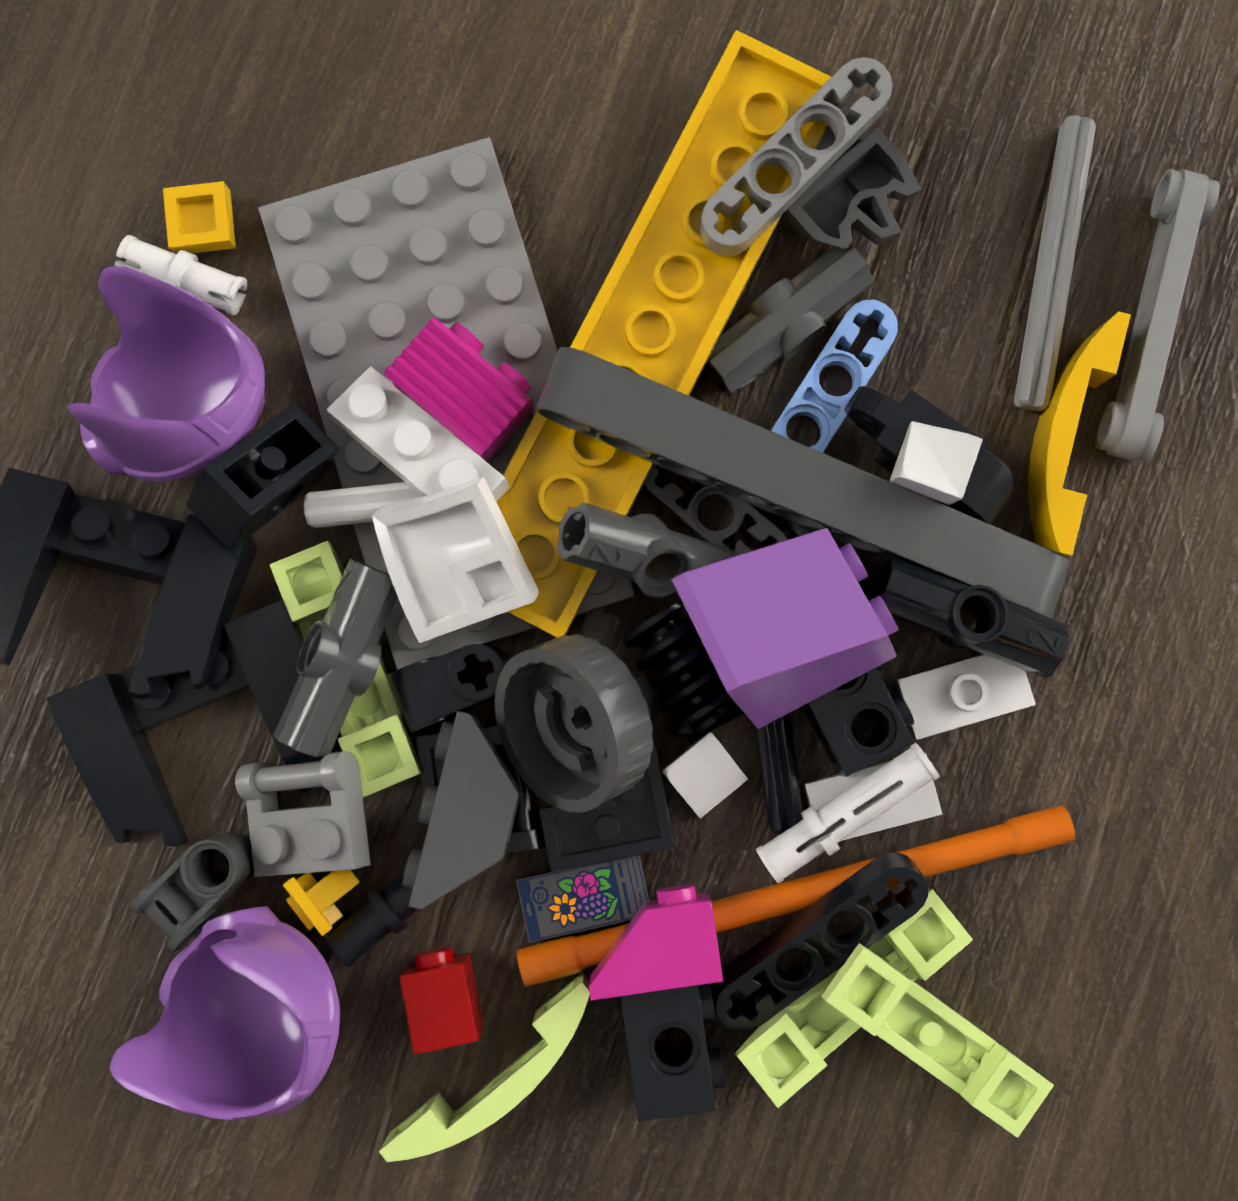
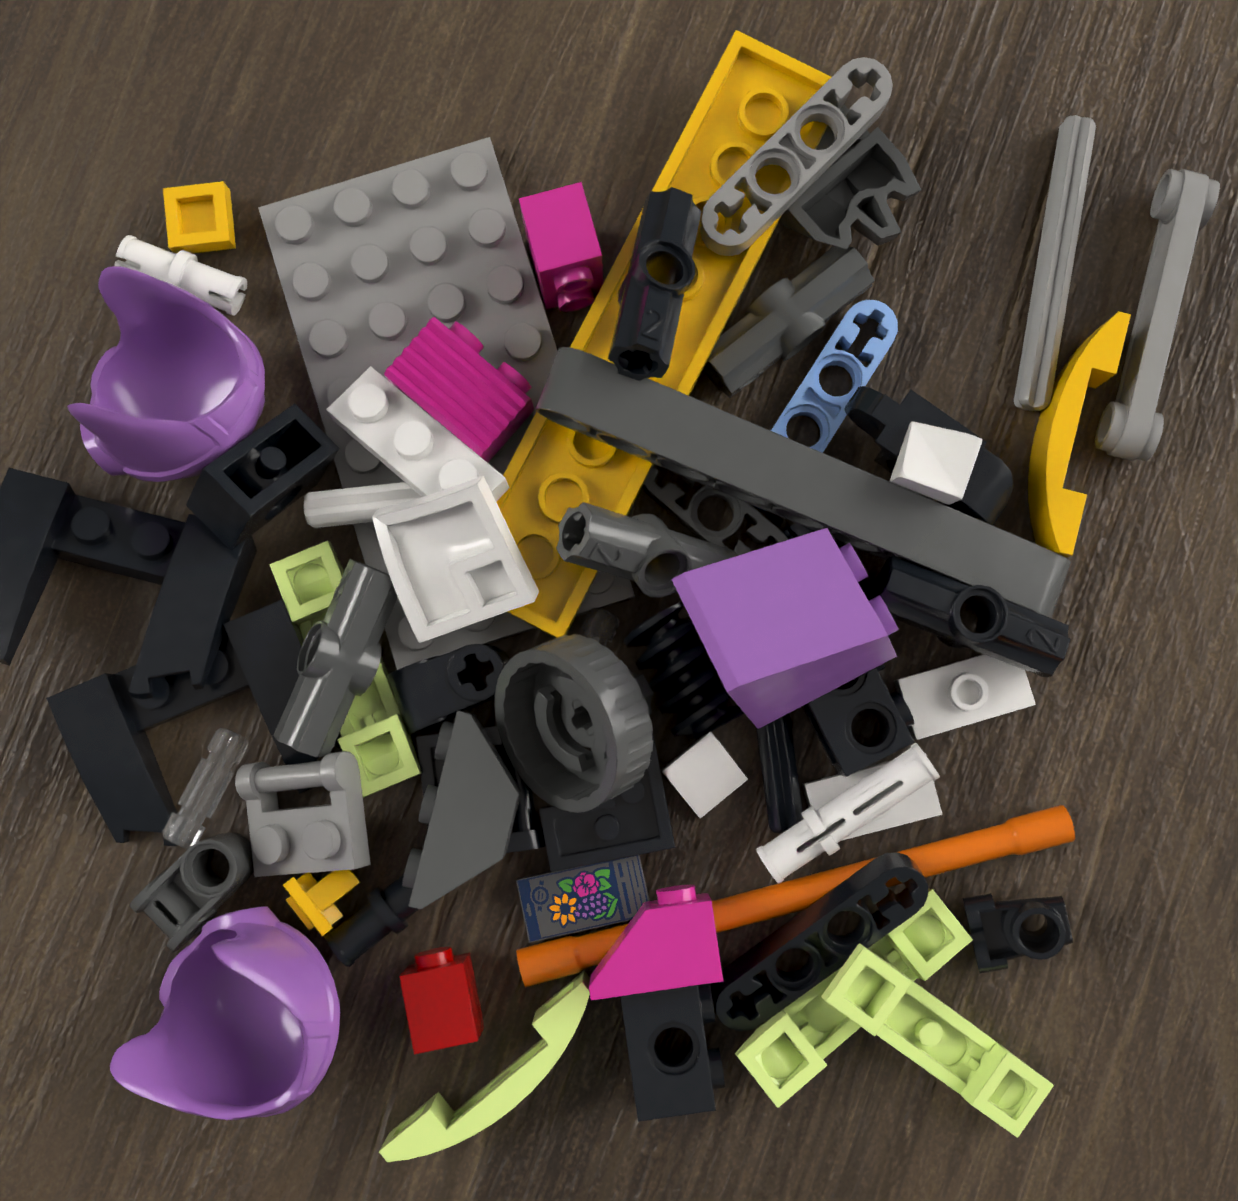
(205, 788): none -> clear axle
(563, 247): none -> dark pink brick
(655, 285): none -> black piece
(999, 933): none -> black plate

